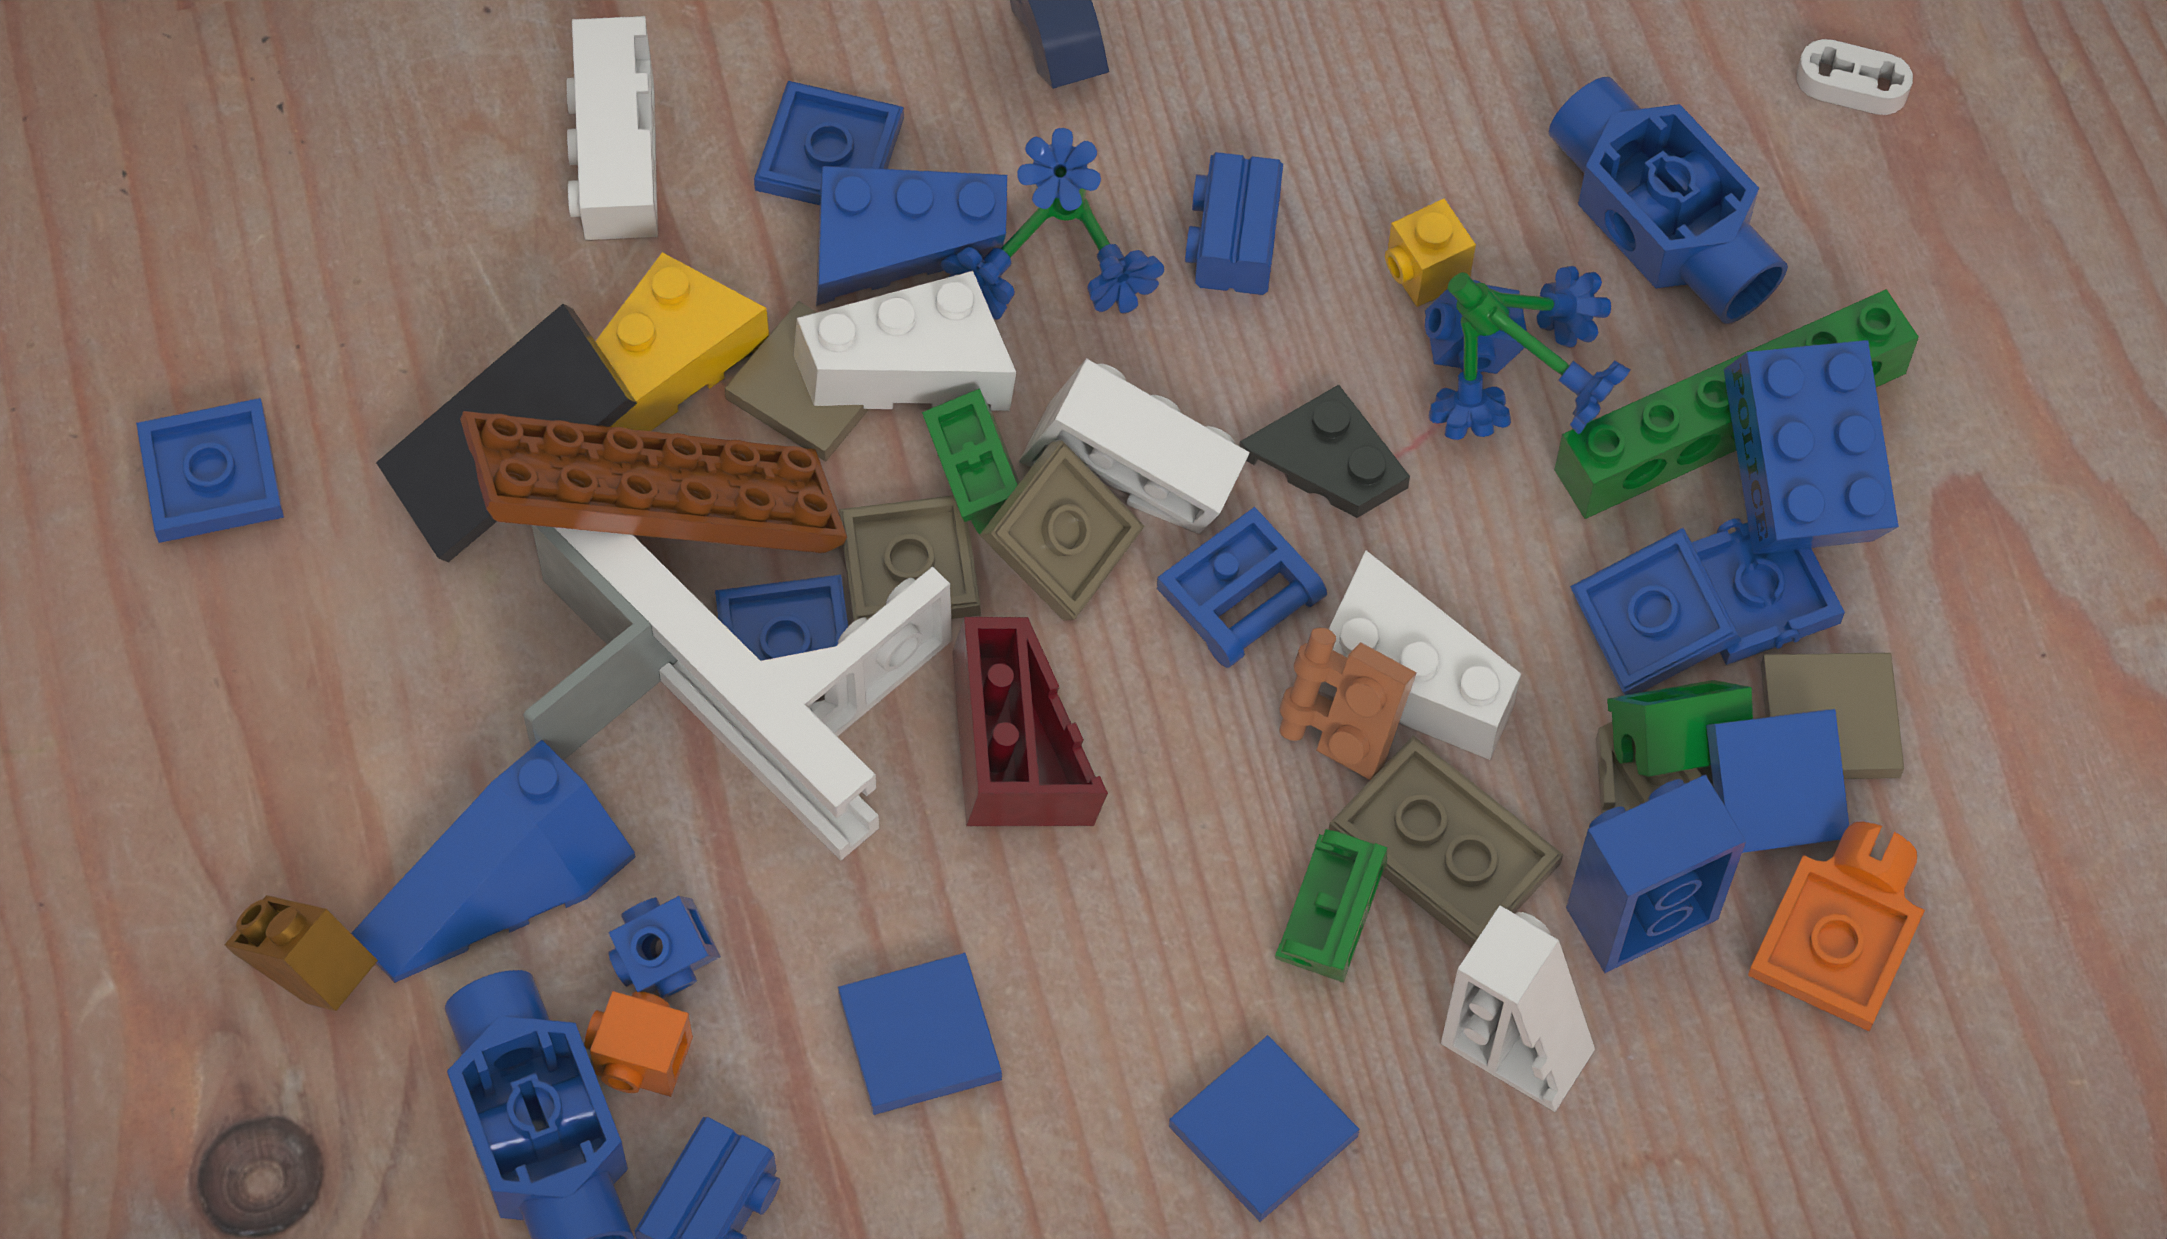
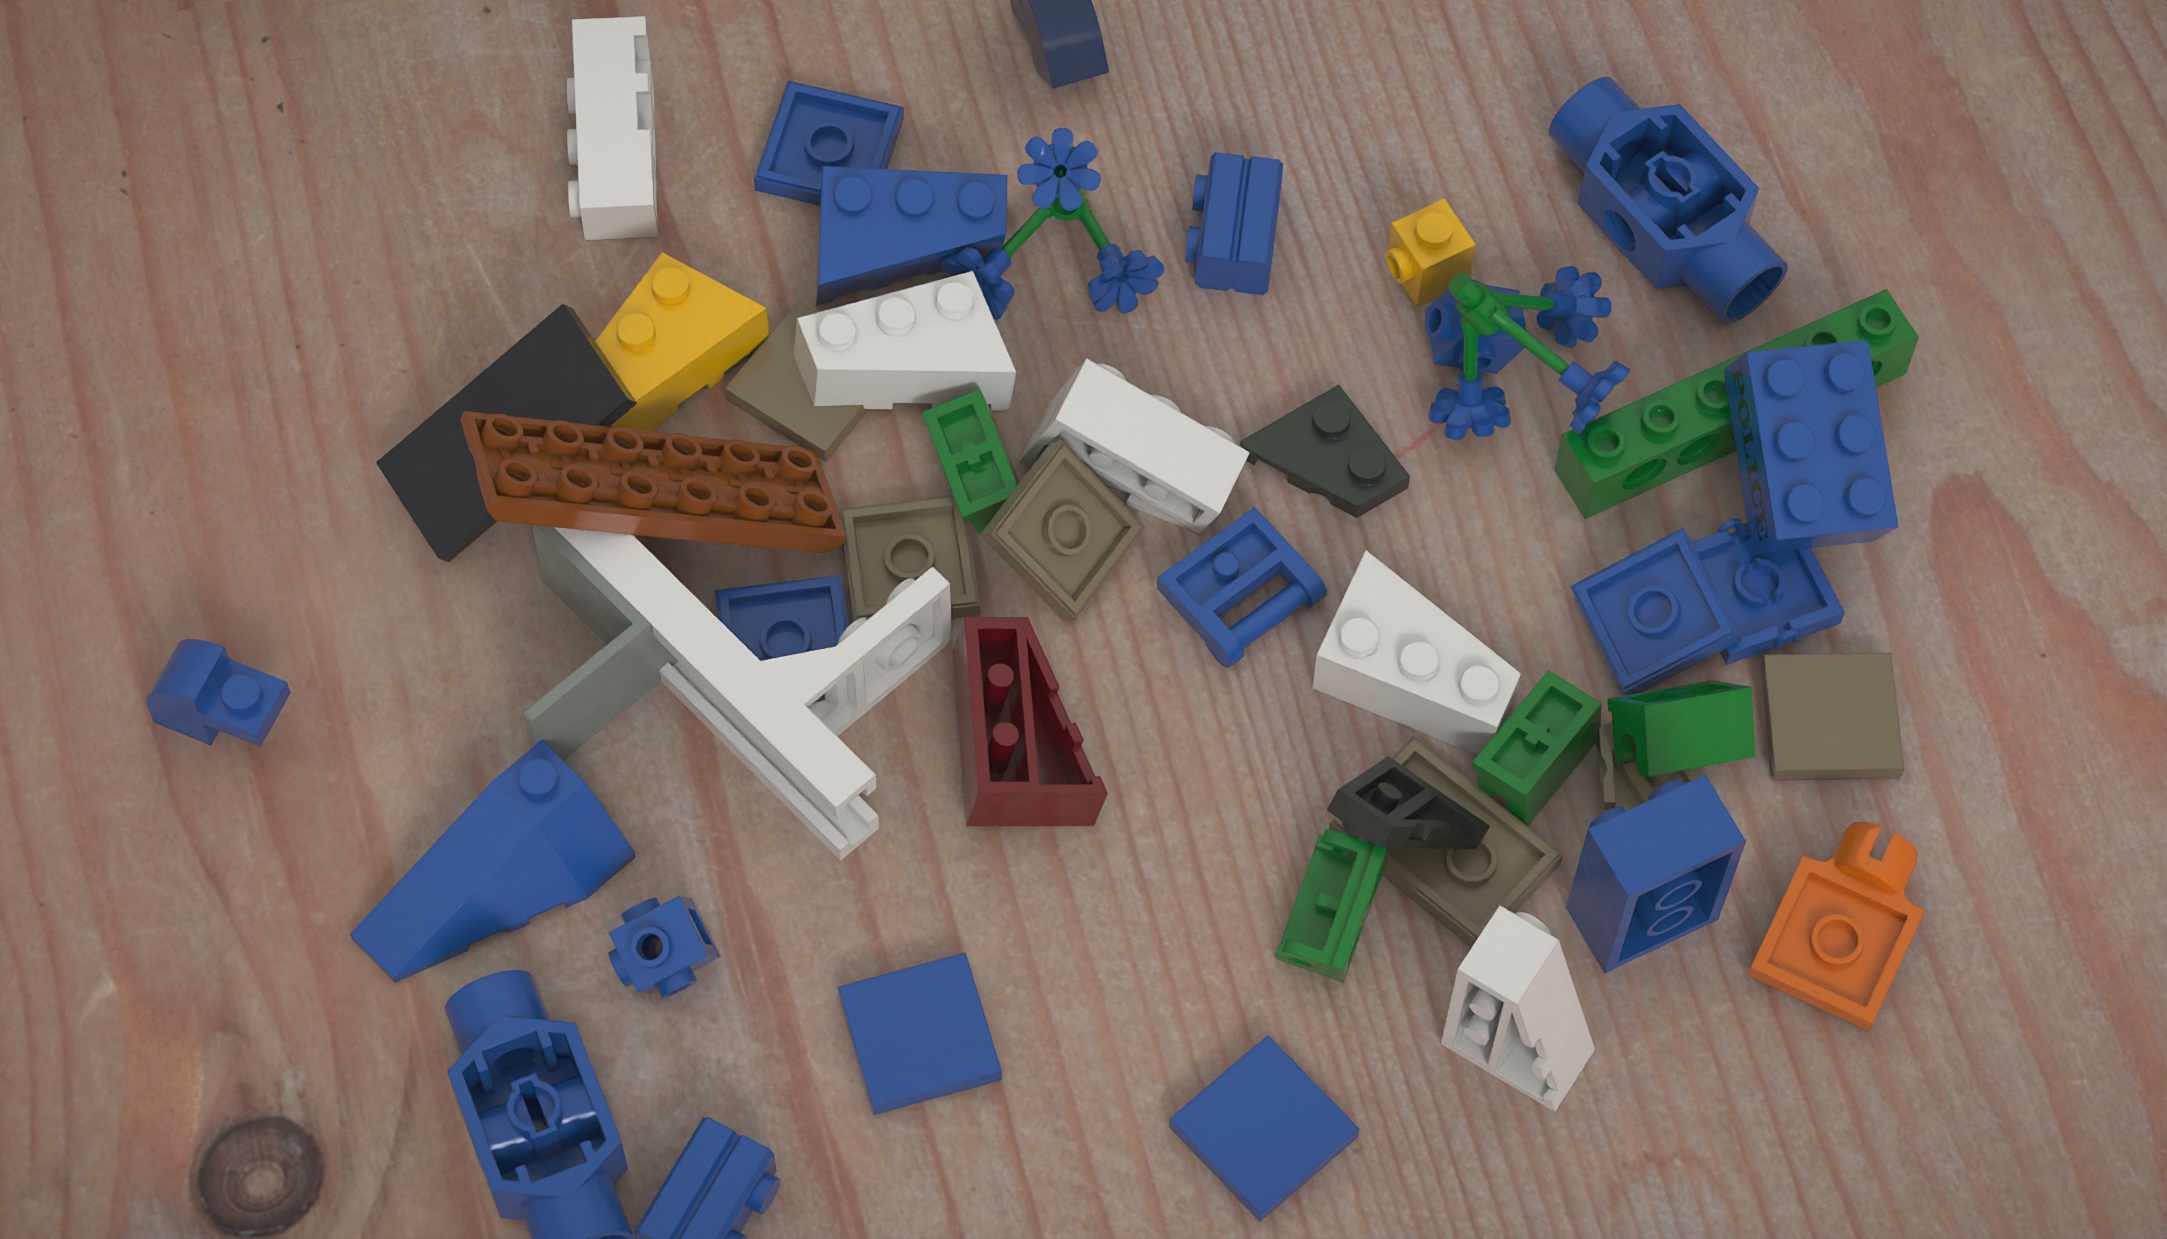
(209, 470): blue plate -> none
(210, 693): none -> blue brick
(301, 950): pearl gold slope -> none
(639, 1043): orange brick -> none
(1365, 708): nougat plate -> none
(1403, 811): none -> pearl dark grey wing
(1539, 746): none -> green hinge
(1781, 778): blue tile -> none
(1854, 77): white beam -> none

